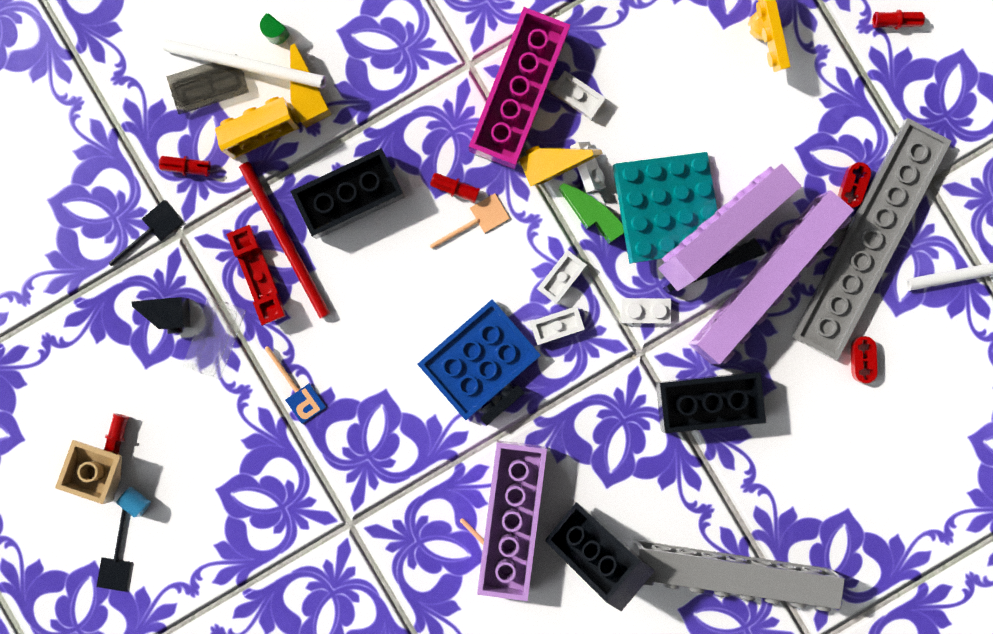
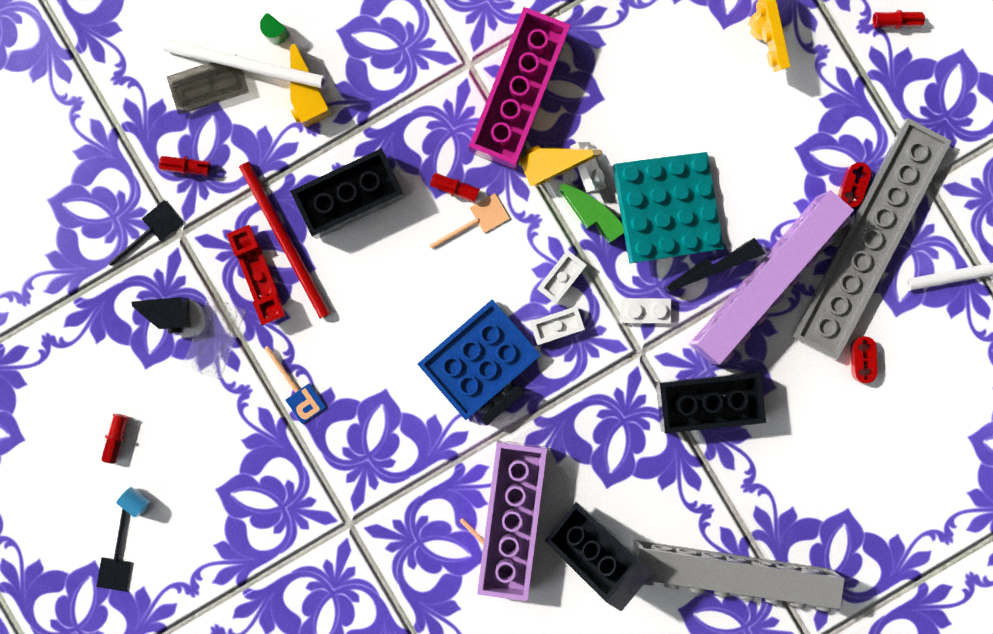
(90, 473): tan slope -> none
(255, 127): yellow slope -> none
(577, 95): white plate -> none
(728, 226): lavender brick -> none

